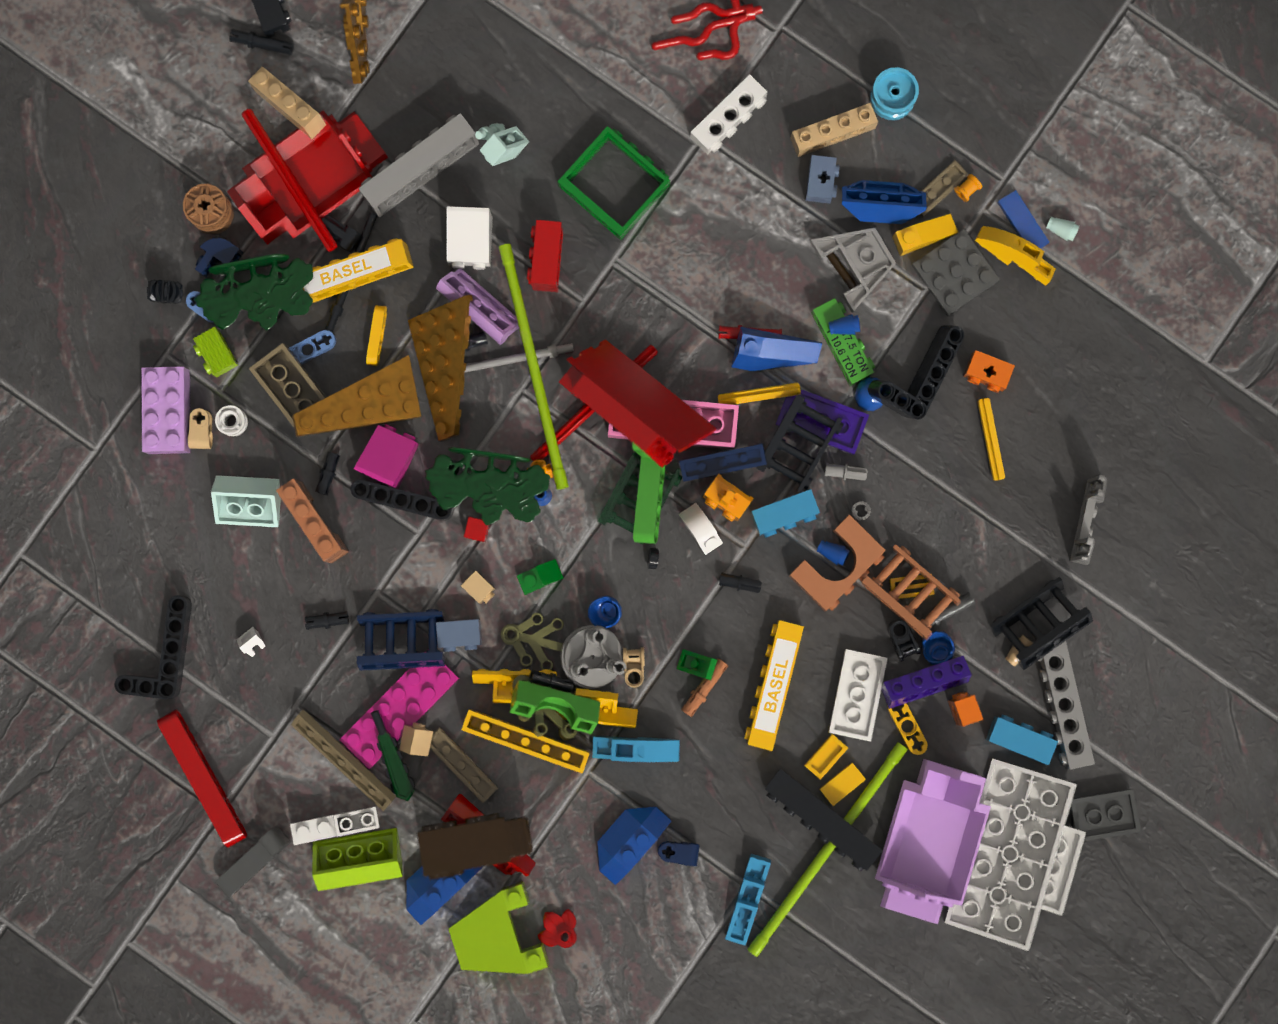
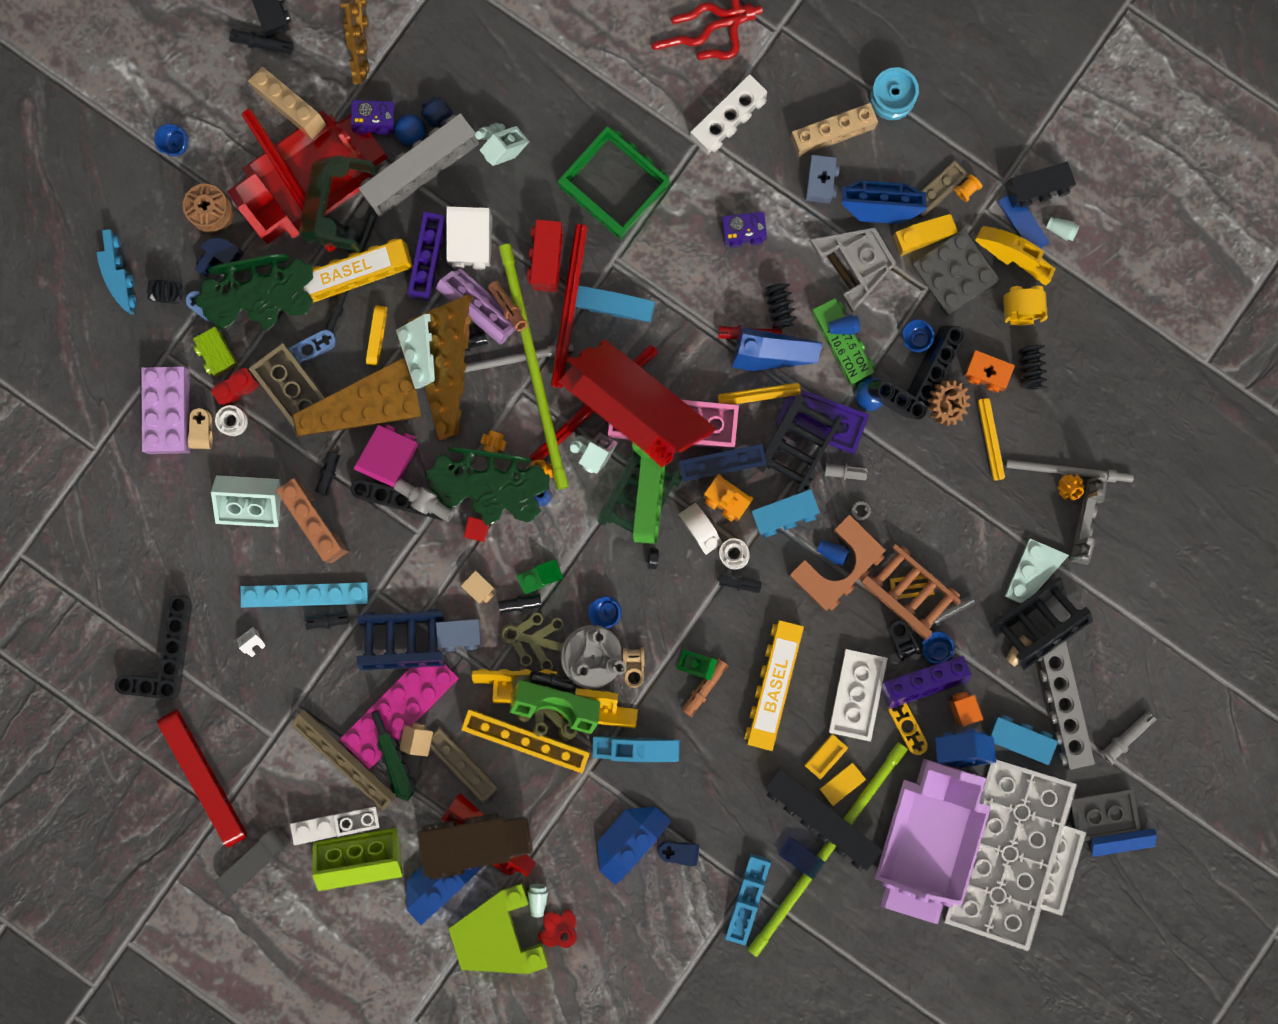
(116, 279): none -> dark azure slope
(171, 140): none -> blue hair
(230, 391): none -> red brick
(304, 595): none -> medium azure plate
(313, 224): none -> windscreen
(372, 117): none -> dark purple brick
(409, 129): none -> blue hair
(415, 345): none -> light aqua wing
(423, 500): none -> light grey pin
(427, 256): none -> dark purple brick
(436, 111): none -> dark blue head
(493, 442): none -> light orange gear
(516, 319): none -> nougat pin
(520, 604): none -> black pin
(537, 899): none -> light aqua cone
(569, 304): none -> red axle
(595, 451): none -> light aqua brick
(614, 304): none -> dark azure slope
(729, 545): none -> white wheel
(744, 229): none -> dark purple brick
(780, 305): none -> black piece
(801, 858): none -> clear blue tile
(918, 335): none -> blue hair
(948, 402): none -> medium nougat gear
(965, 749): none -> blue brick
(1025, 305): none -> yellow brick
(1032, 367): none -> black piece
(1033, 570): none -> light aqua wing
(1040, 185): none -> black brick
(1071, 487): none -> light orange gear
(1111, 475): none -> light grey bar
(1120, 744): none -> light grey pin
(1123, 842): none -> blue tile

